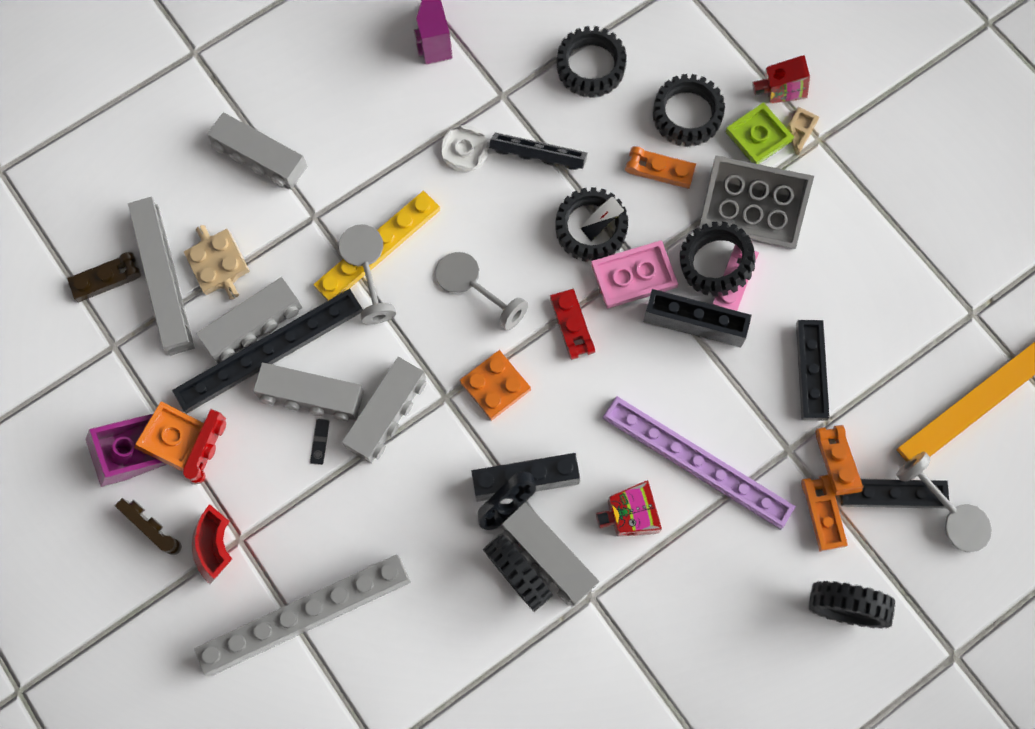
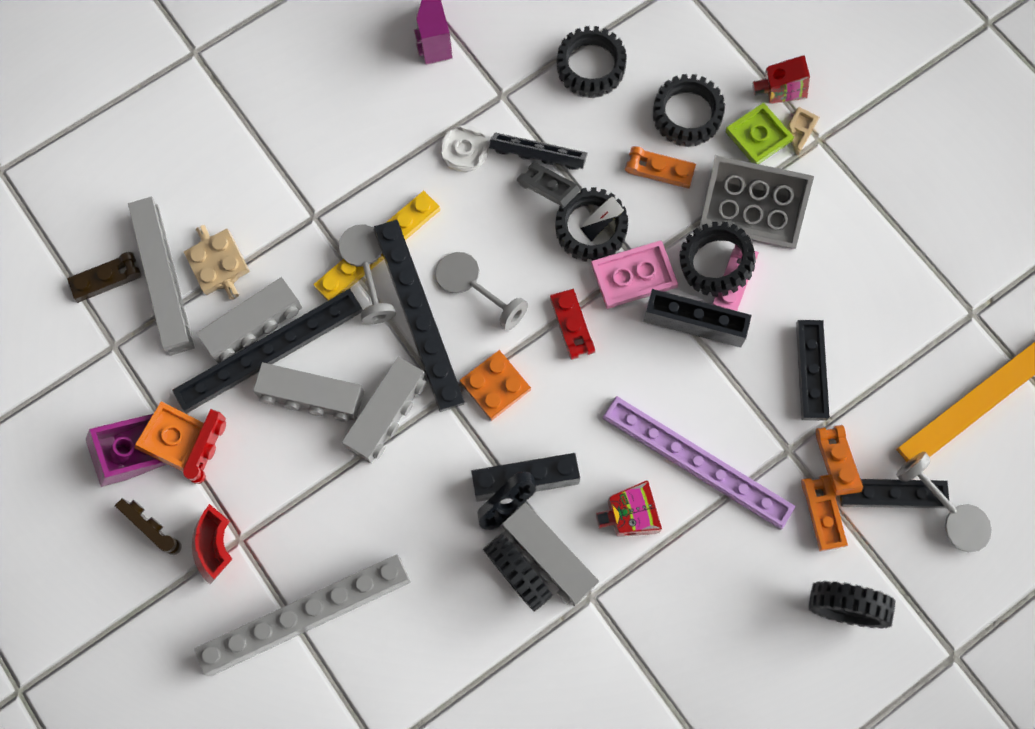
(257, 151): light grey brick -> none
(319, 441): black sticker -> none
(419, 316): none -> black plate
(548, 184): none -> dark grey plate

